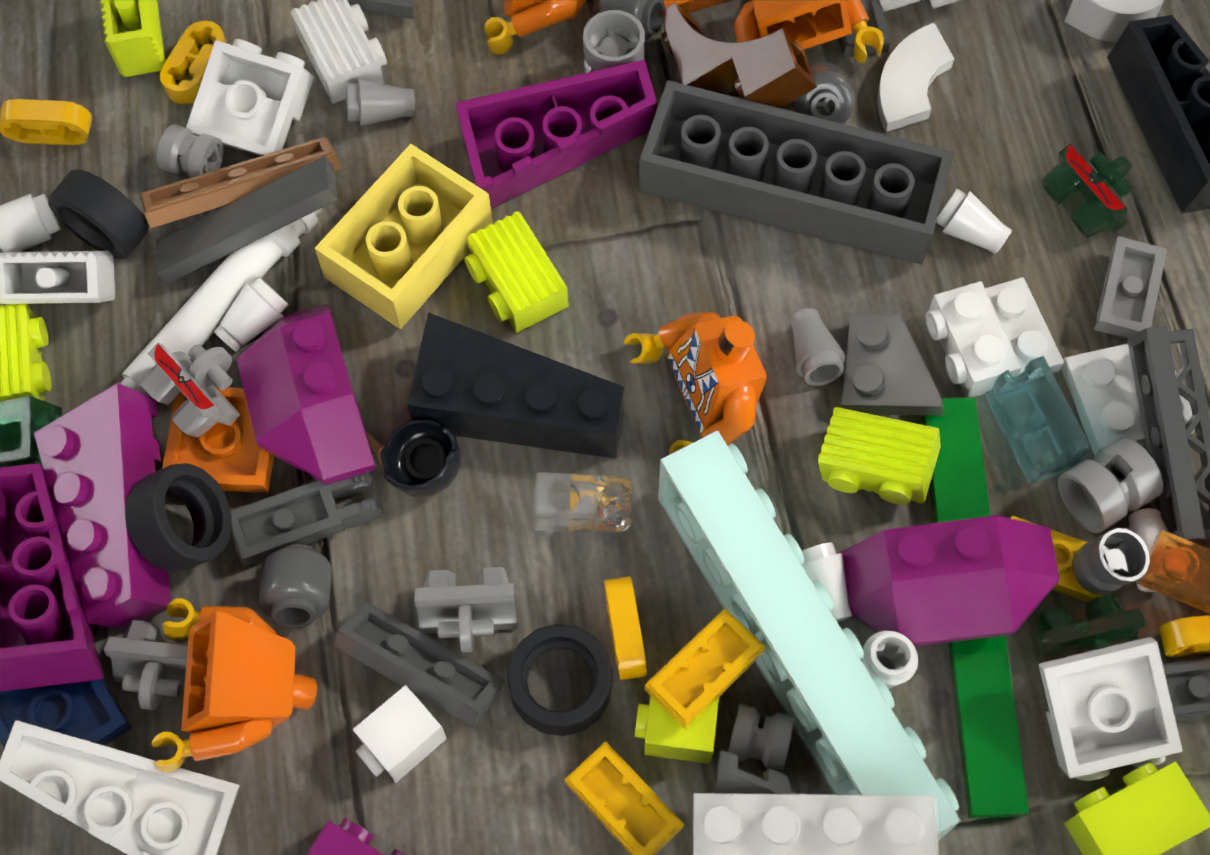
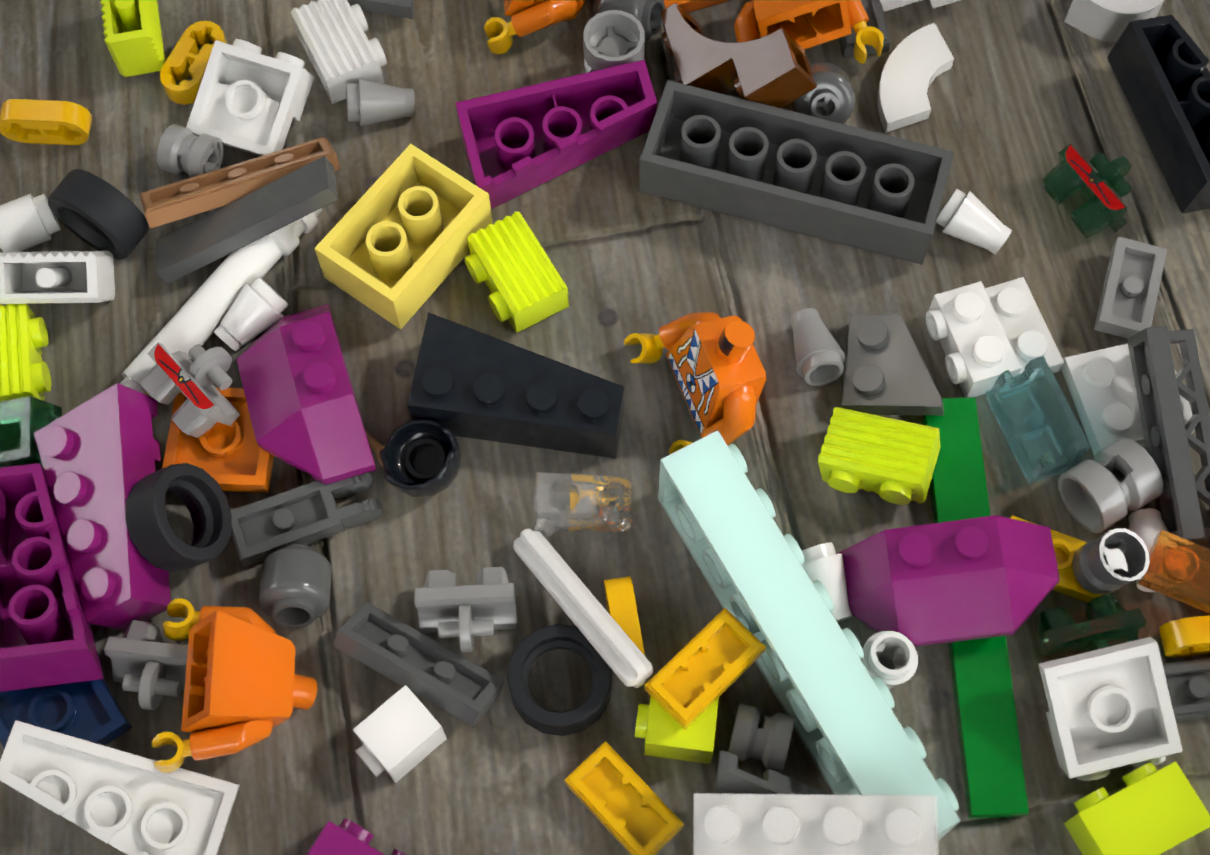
(583, 609): none -> white axle

